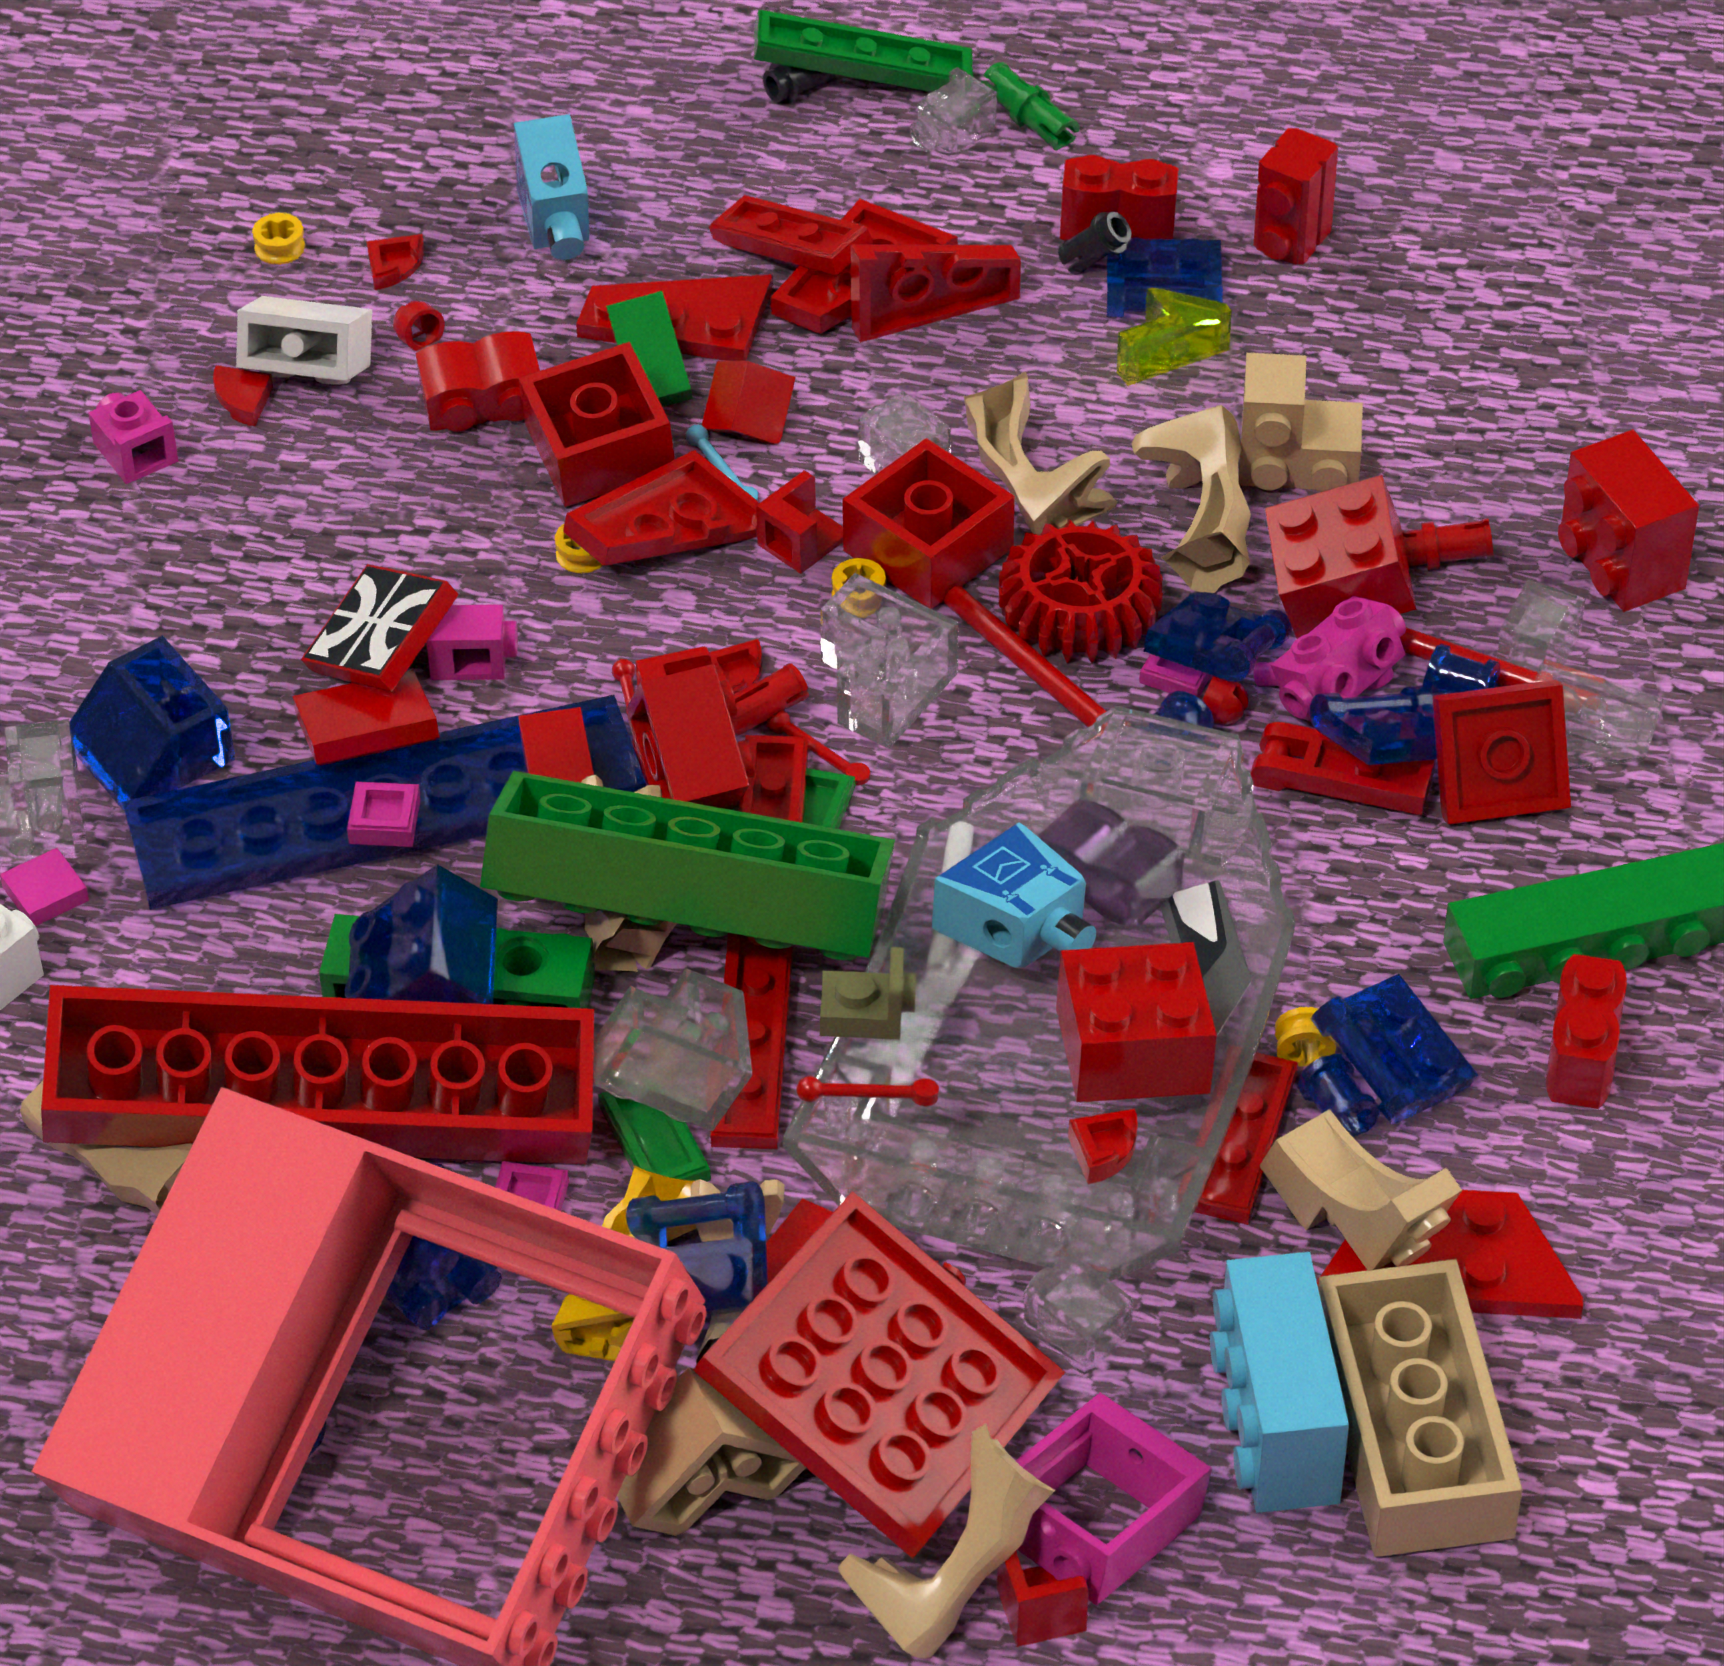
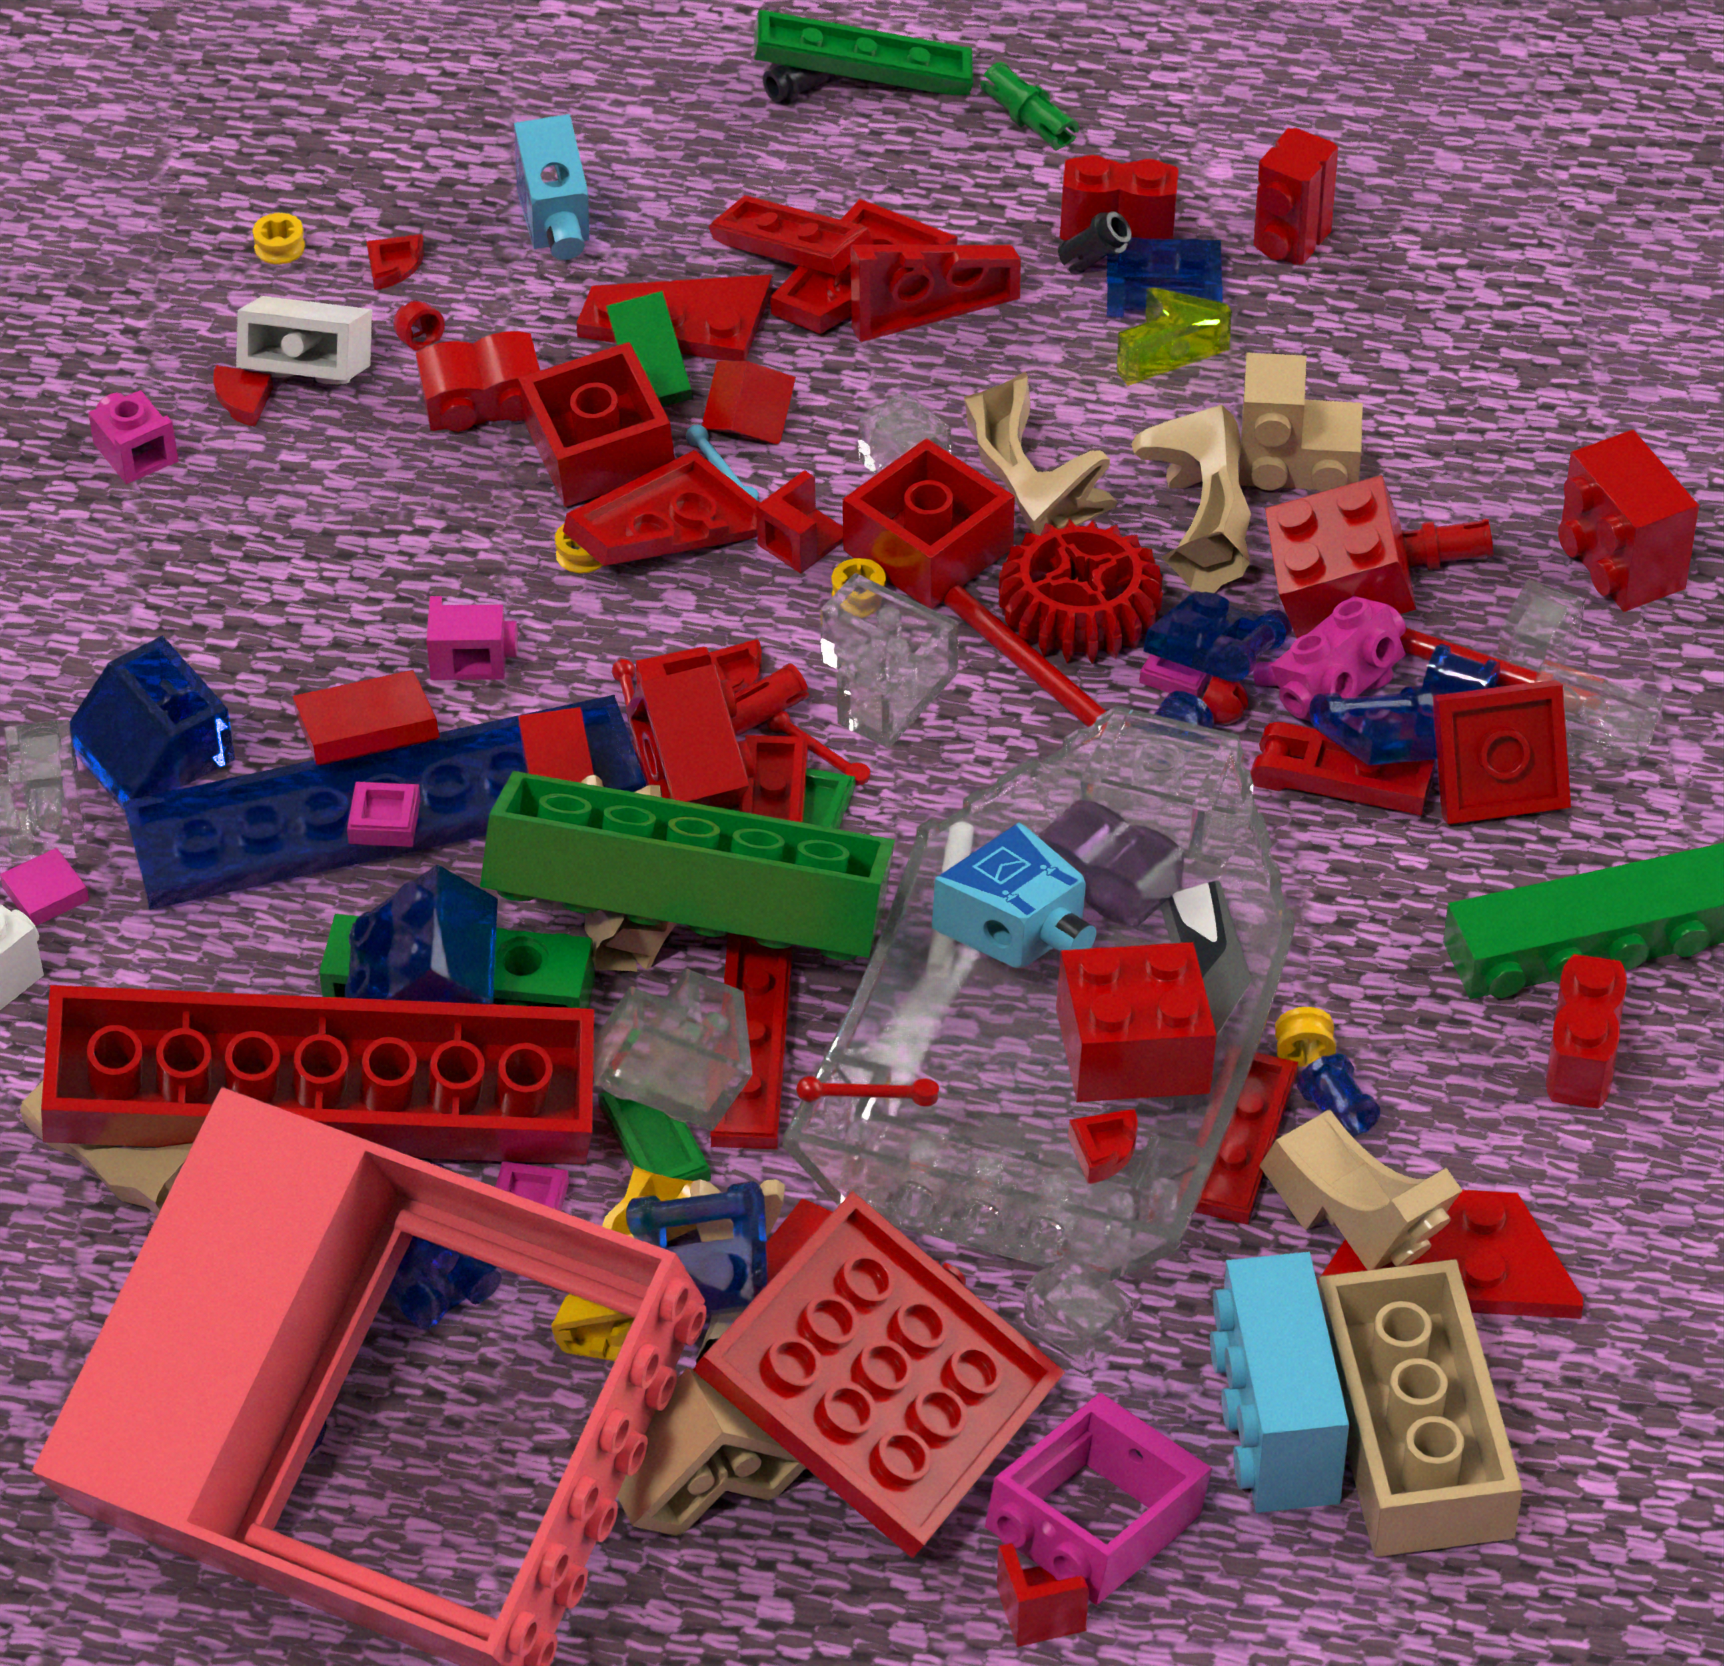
(379, 627): tile -> none
(866, 1002): olive bracket -> none
(926, 1611): tan animal -> none
(955, 116): clear brick -> none
(1396, 1047): clear blue plate -> none

